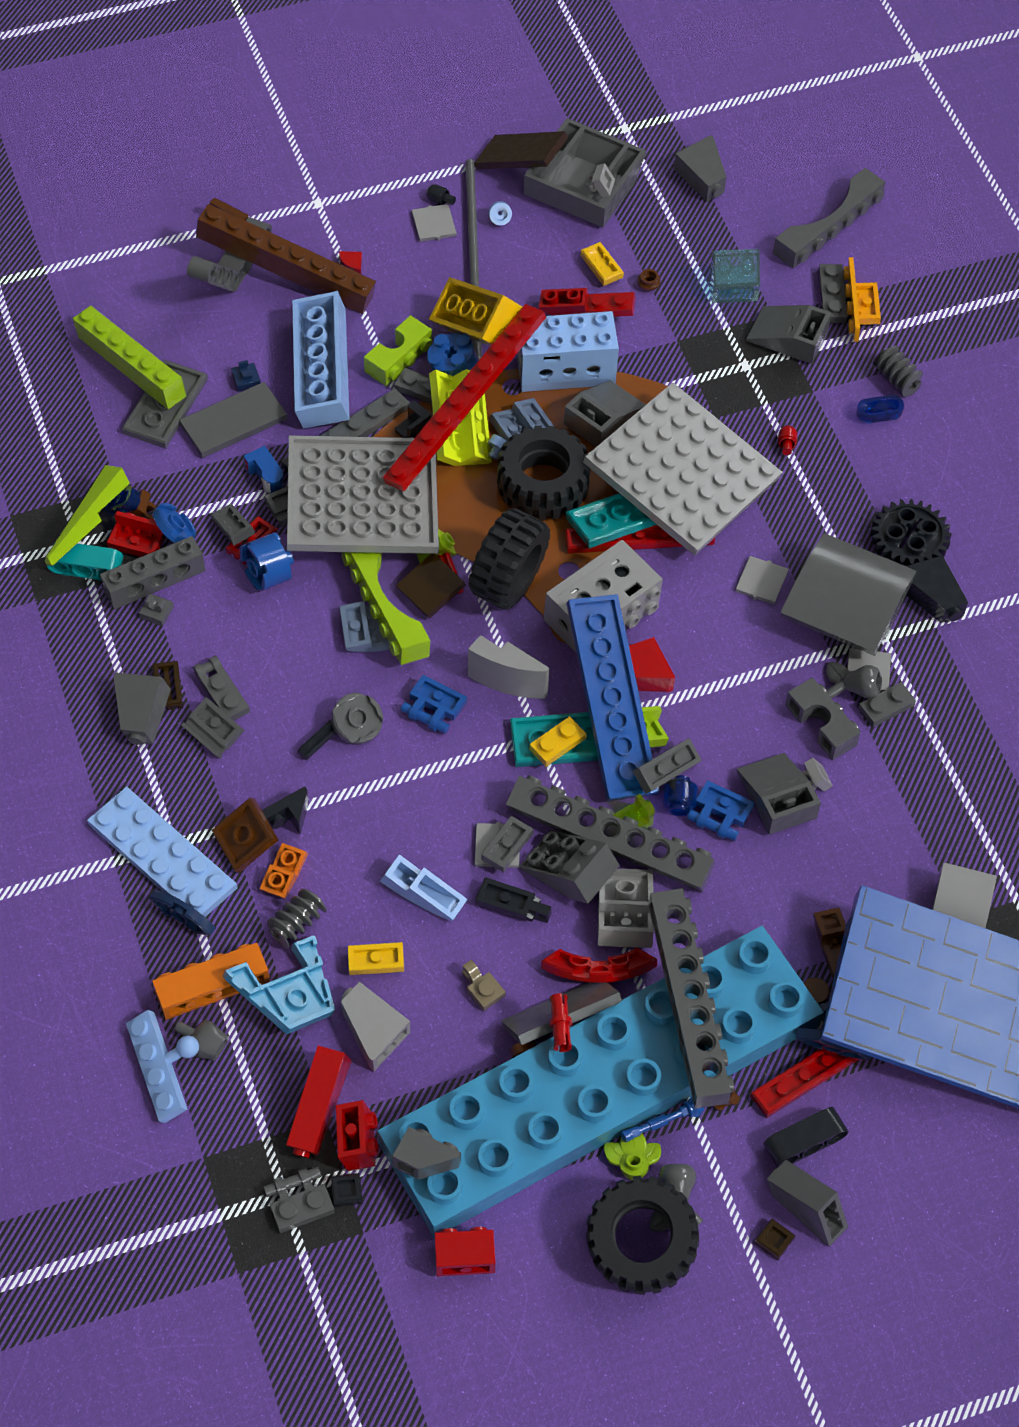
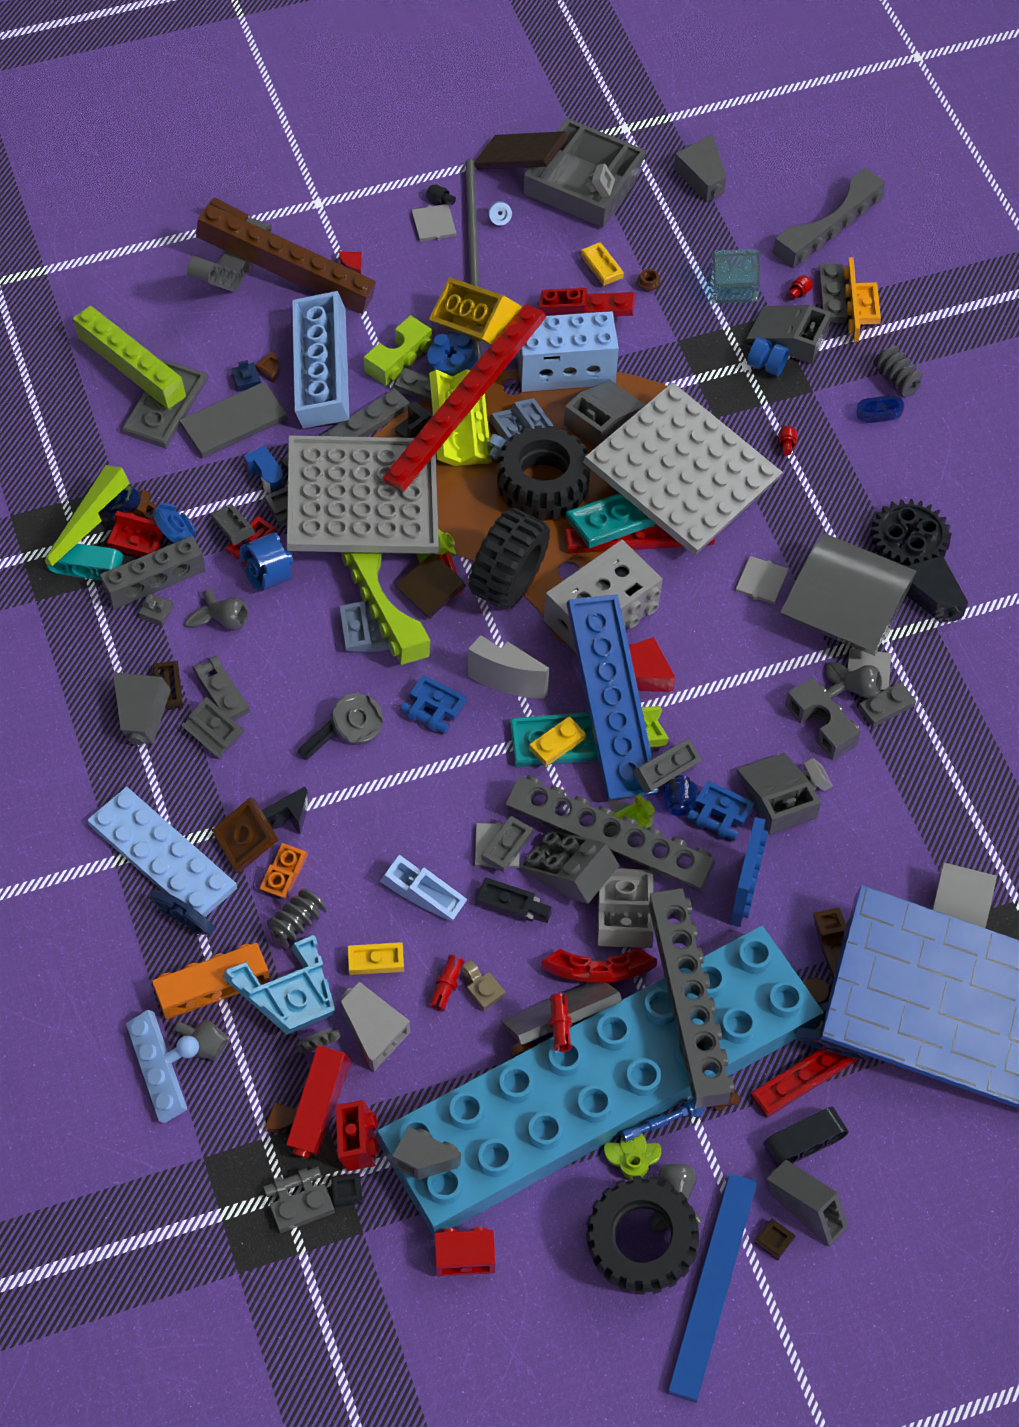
(229, 612): none -> dark grey piece
(268, 367): none -> reddish brown tile
(280, 1118): none -> reddish brown tile
(321, 1038): none -> dark grey gear
(446, 983): none -> red pin
(712, 1288): none -> blue tile
(749, 872): none -> blue plate
(768, 356): none -> blue wheel
(800, 287): none -> red cylinder

